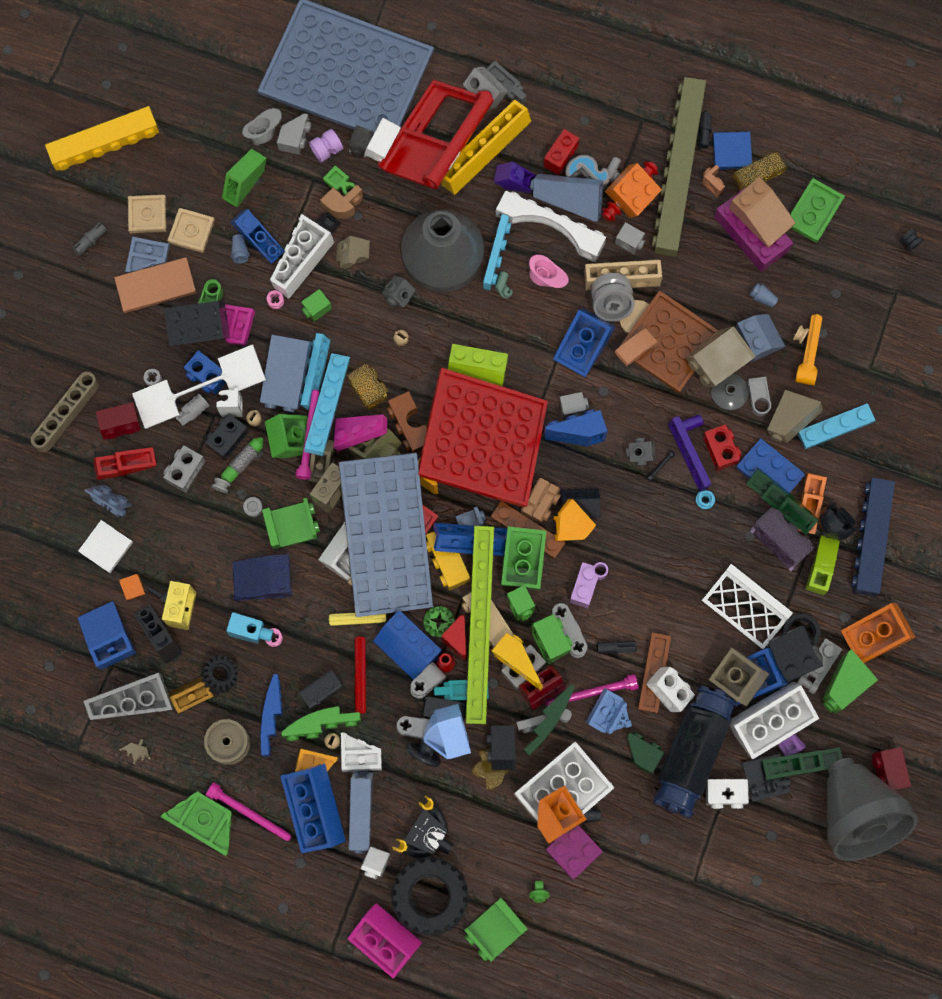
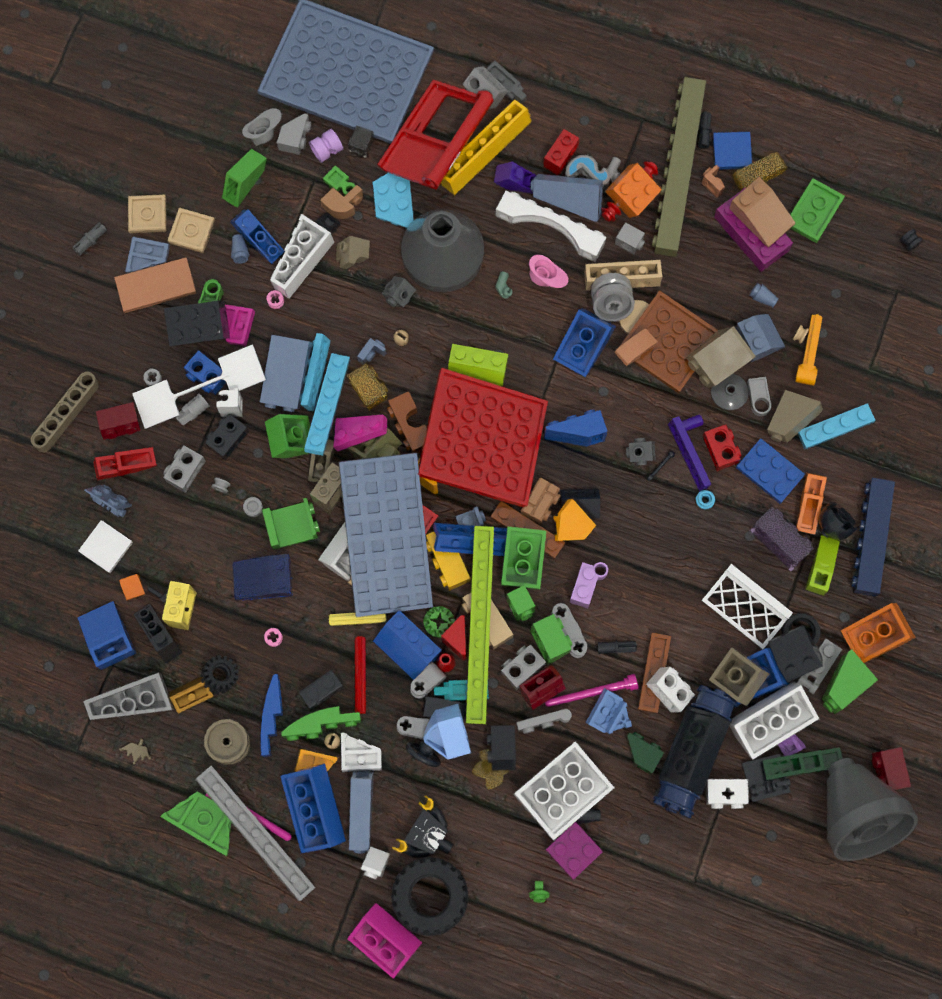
(102, 139): yellow brick -> none
(240, 626): medium azure torso -> none
(242, 460): piece -> none
(255, 833): none -> light grey plate
(256, 420): tan hinge -> none
(303, 471): dark pink piece -> none
(316, 305): bright green brick -> none
(368, 353): none -> sand blue bracket
(382, 140): white hinge -> none
(393, 200): none -> medium azure wing
(495, 259): medium azure plate -> none
(495, 930): bright green panel -> none
(512, 654): yellow slope -> none
(552, 713): dark green slope -> none
(558, 814): orange slope -> none
(573, 405): light grey brick -> none
(782, 500): dark green slope -> none

